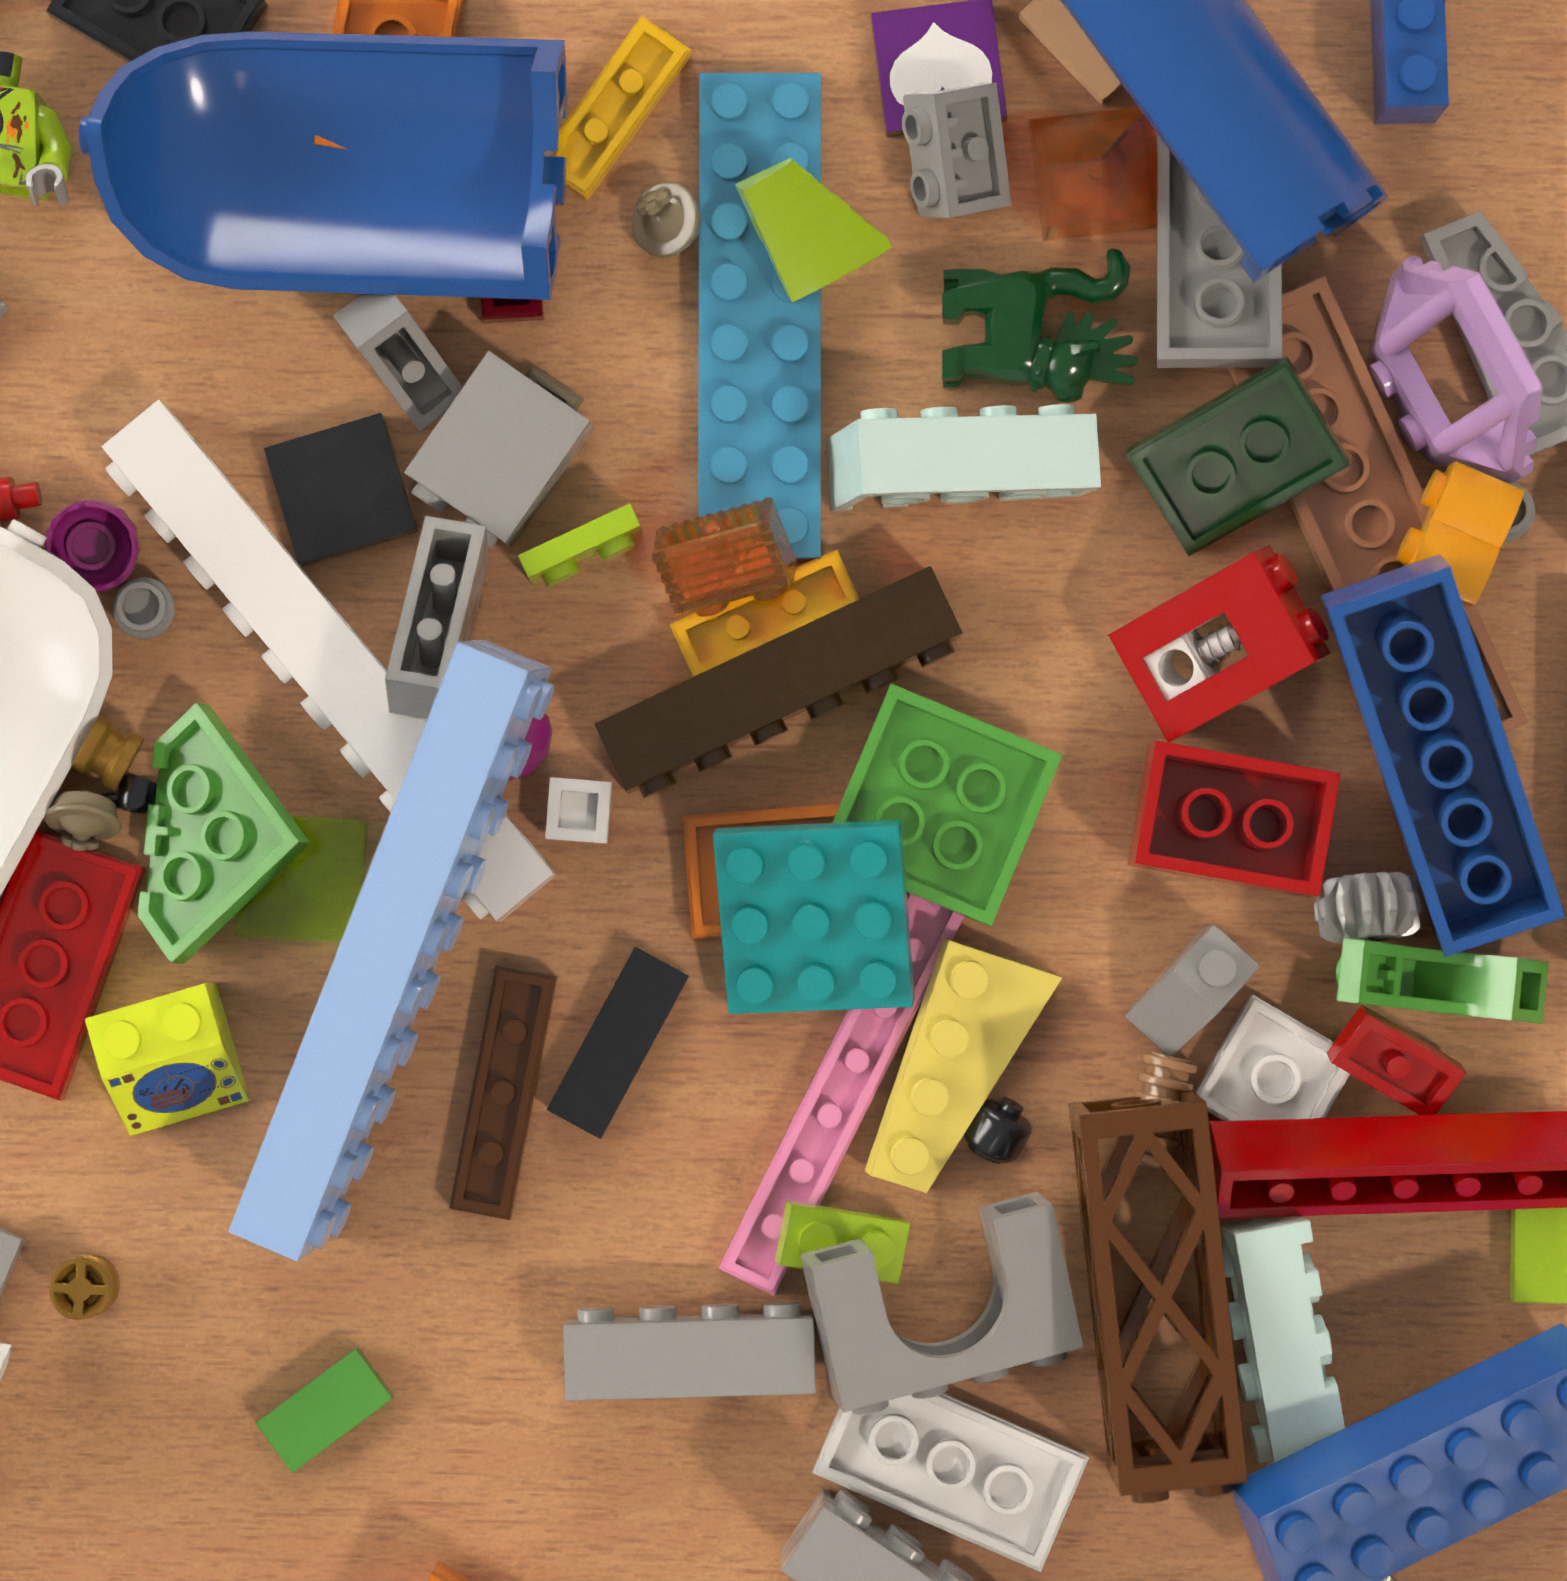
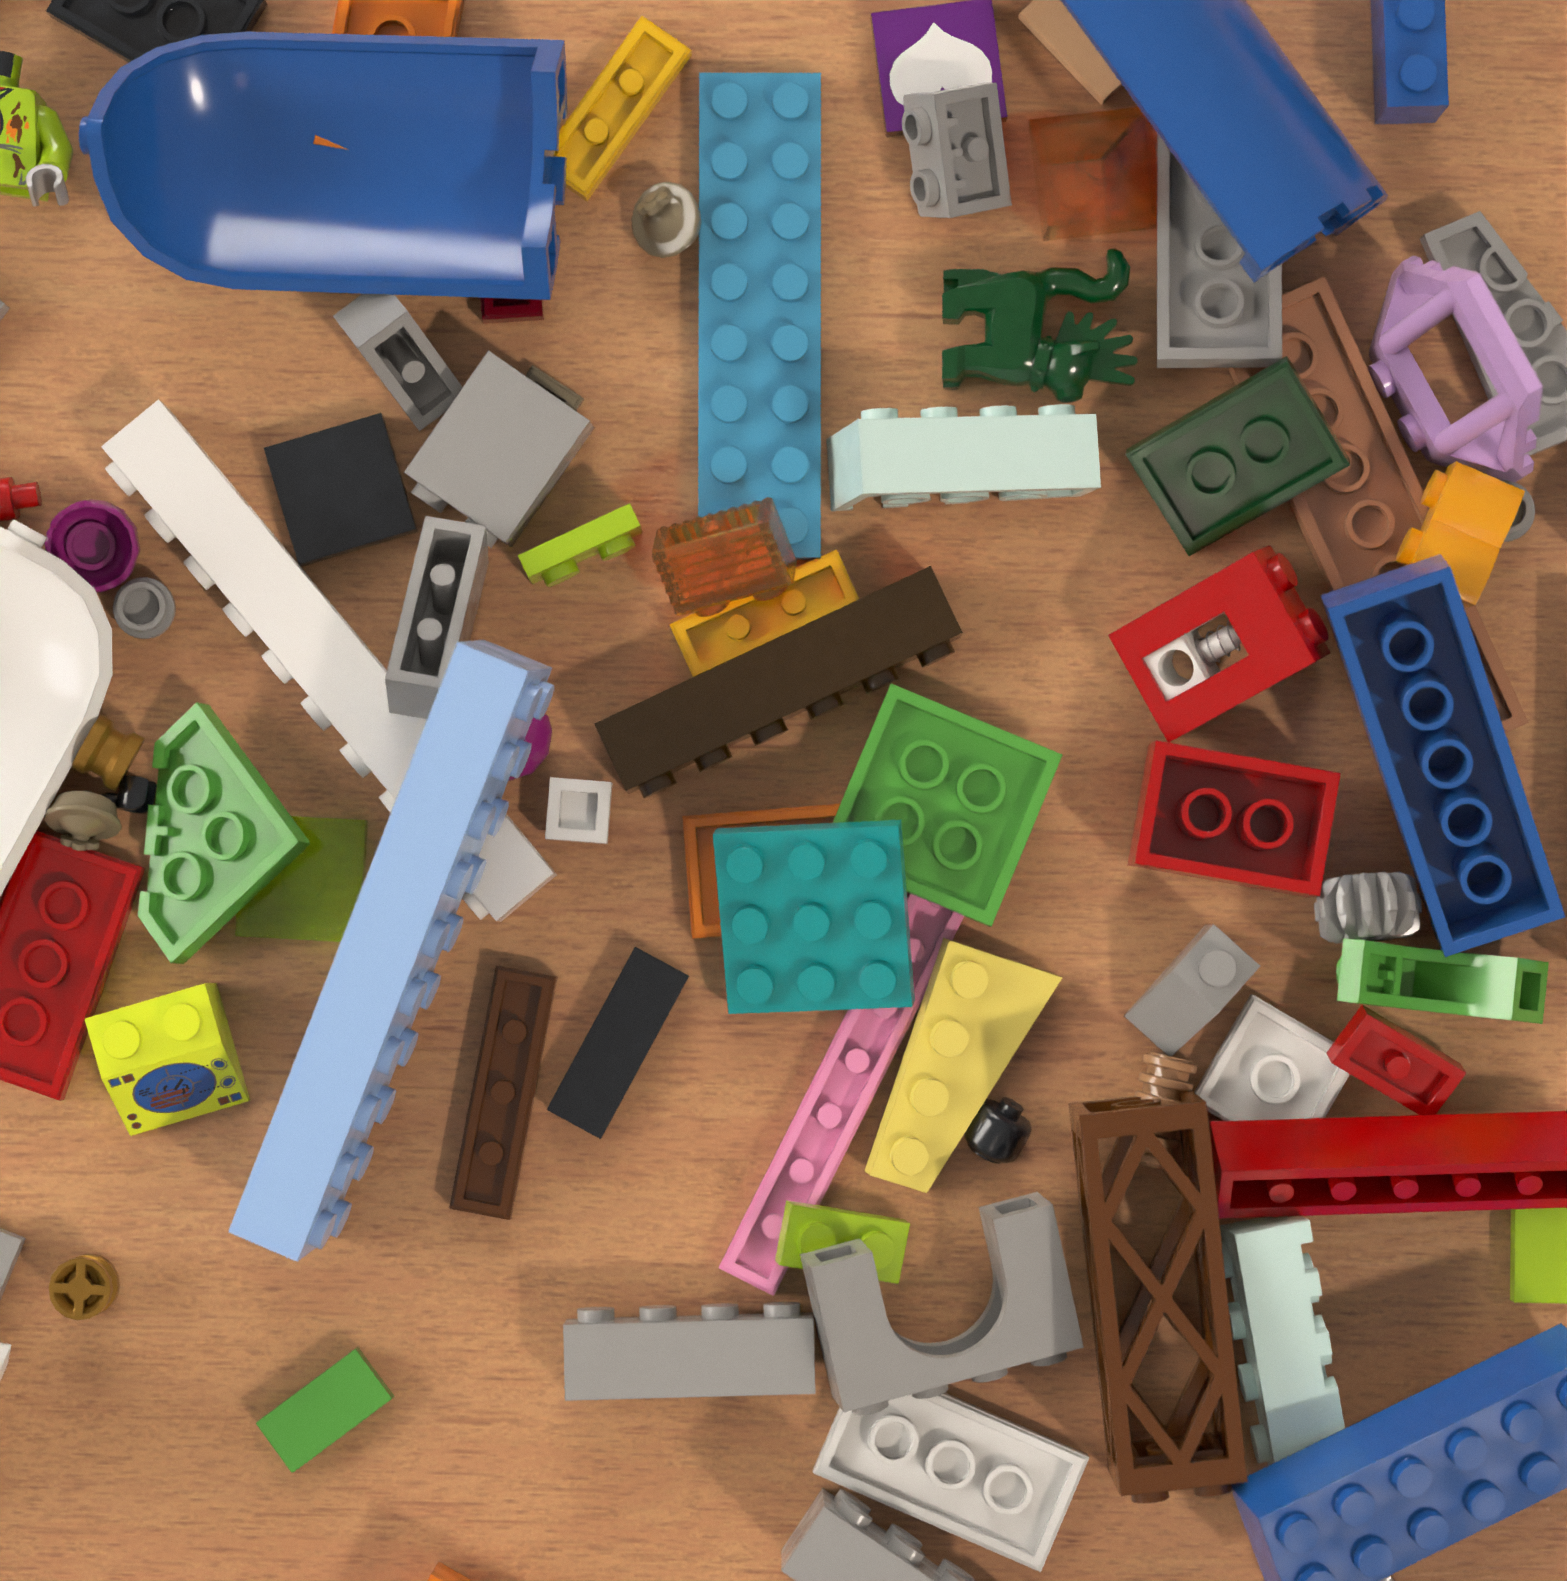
(807, 228): lime slope -> none

